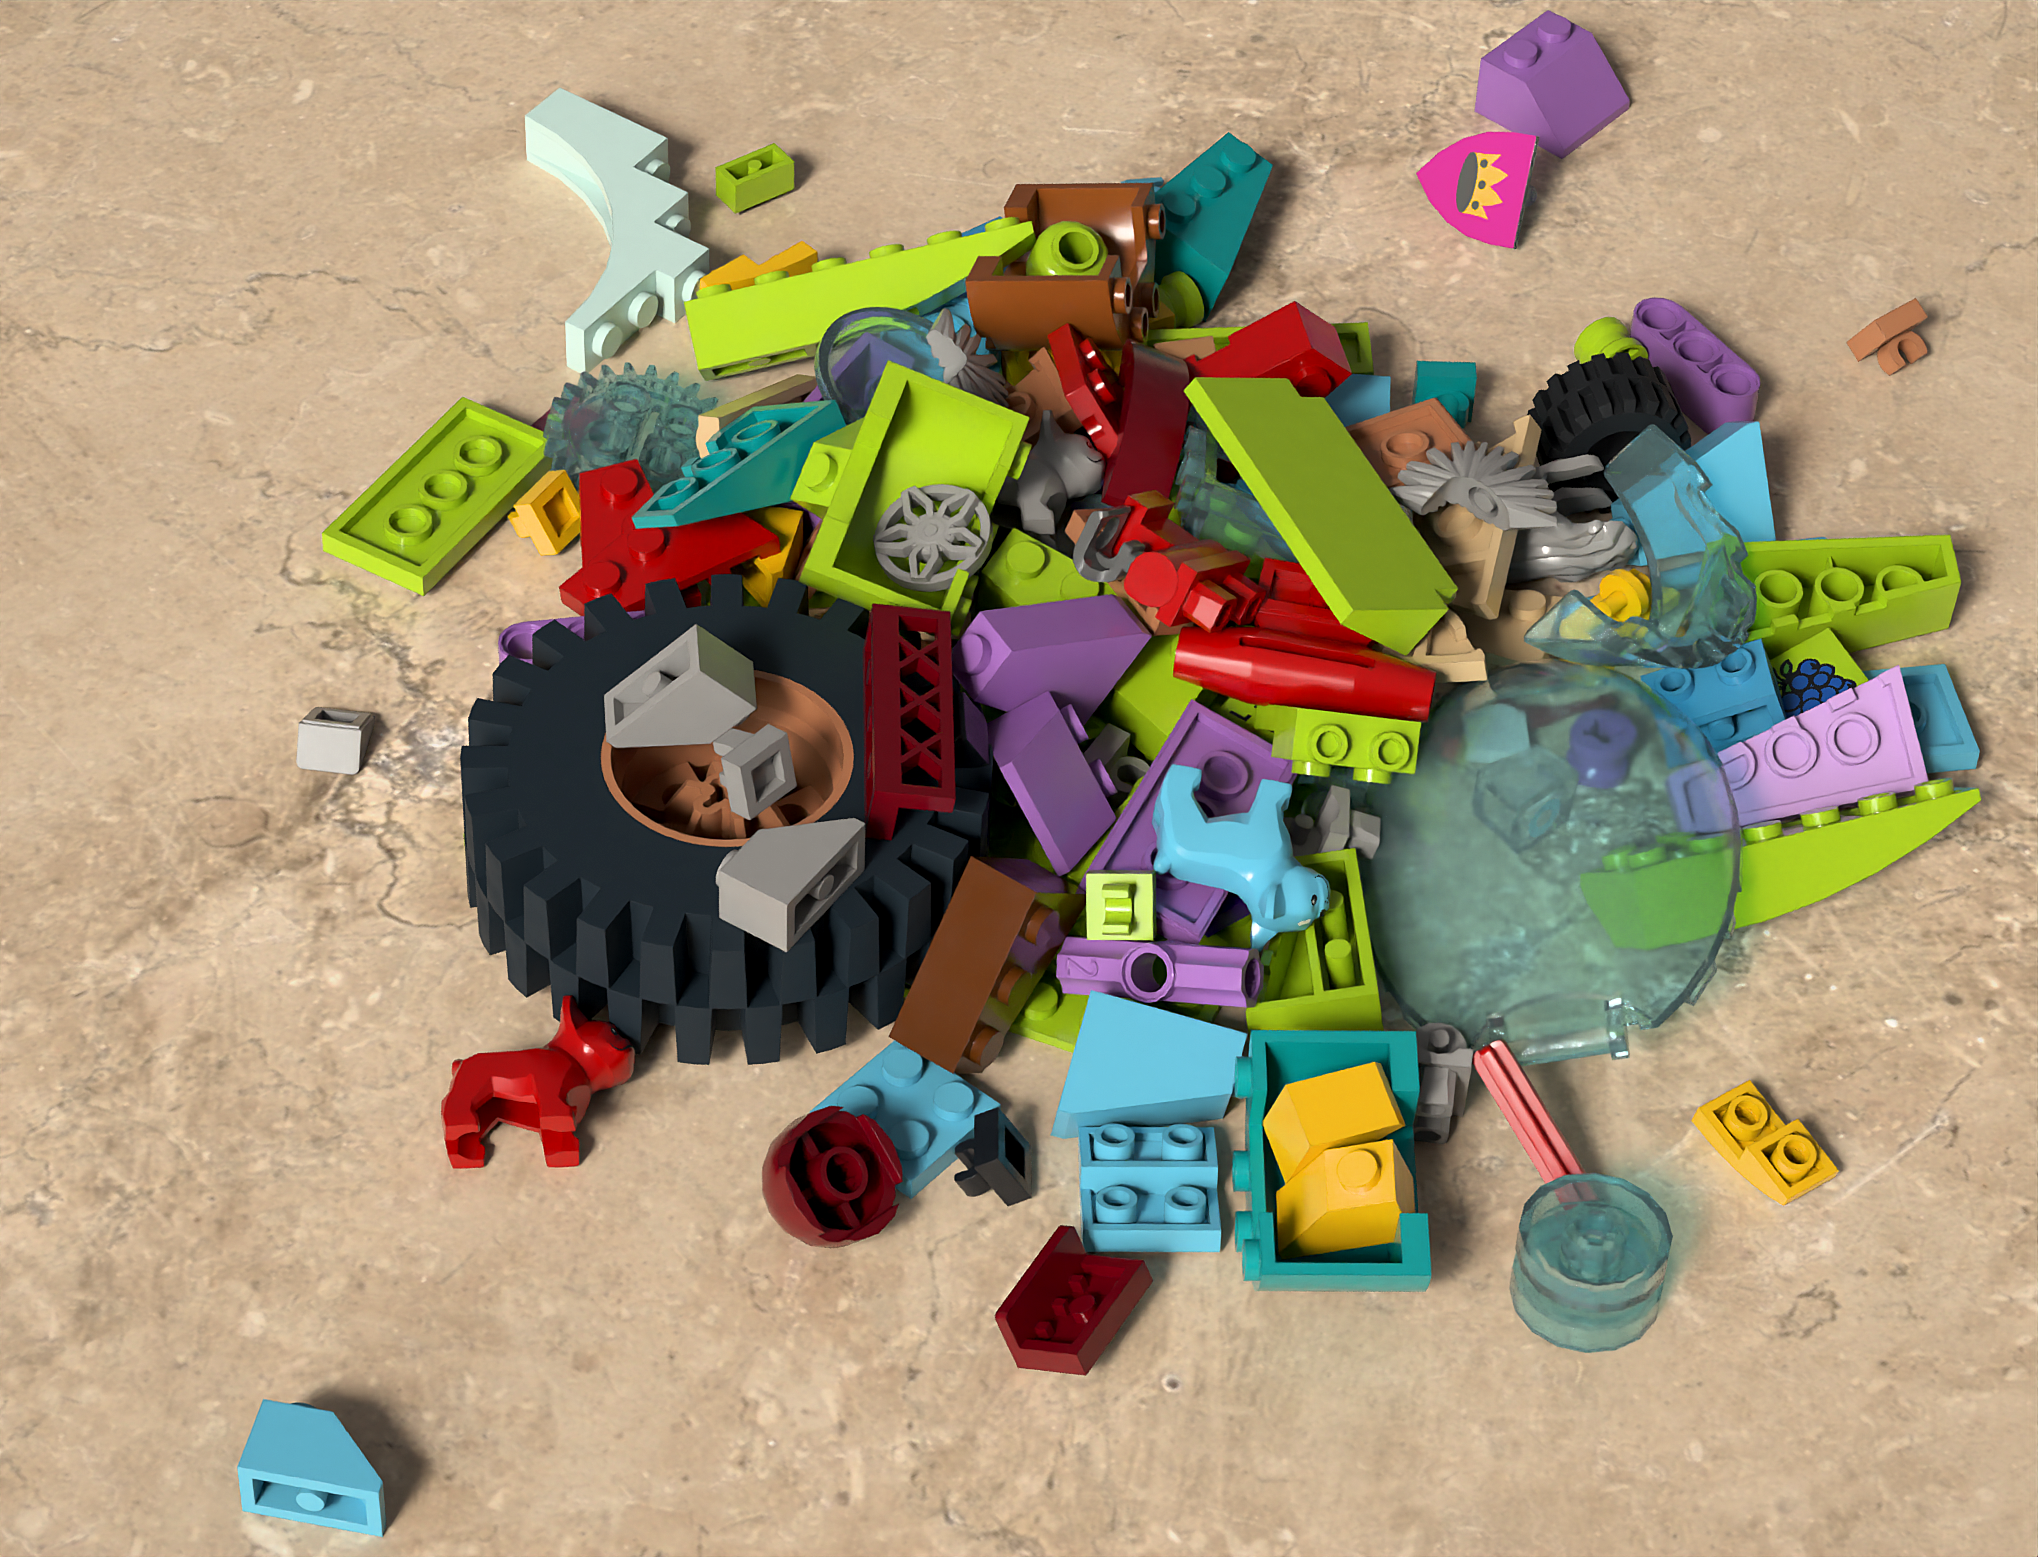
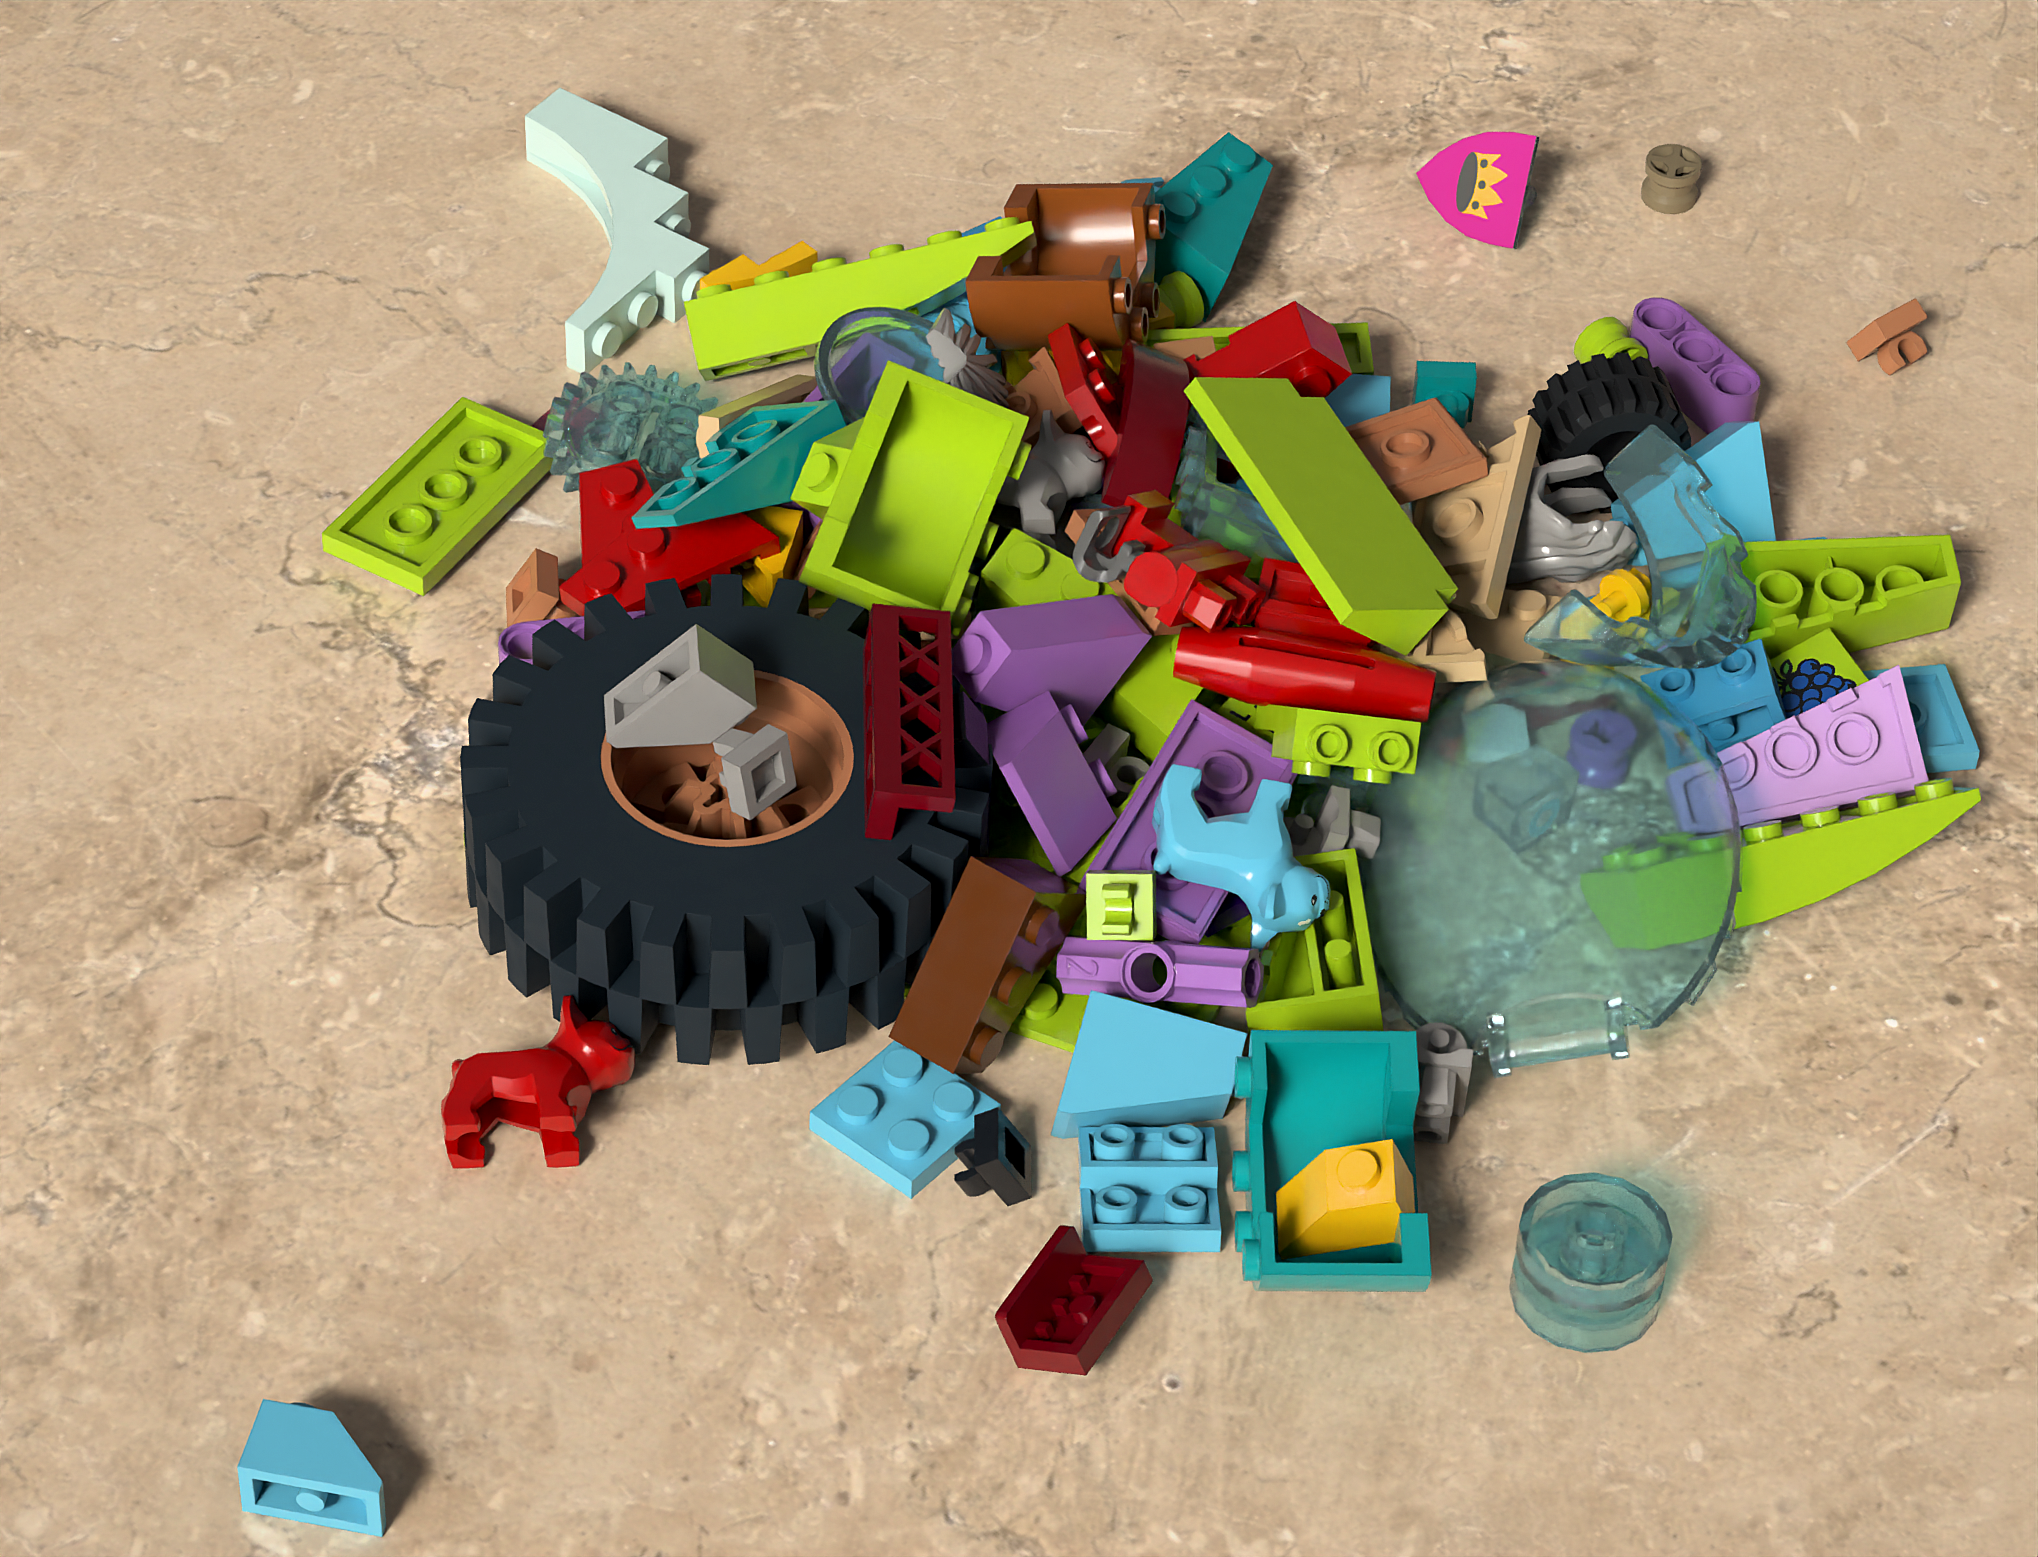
(333, 740): slope -> none
(535, 591): none -> nougat tile
(548, 513): yellow tile -> none
(754, 178): lime piece -> none
(789, 877): light grey slope -> none
(831, 1178): dark red cylinder -> none
(932, 536): light grey wheel -> none
(1067, 250): lime head -> none
(1330, 1113): yellow slope -> none
(1481, 484): light grey hair -> none
(1525, 1111): axle -> none
(1550, 85): medium lavender slope -> none
(1671, 179): none -> dark tan wheel
(1759, 1146): yellow slope -> none

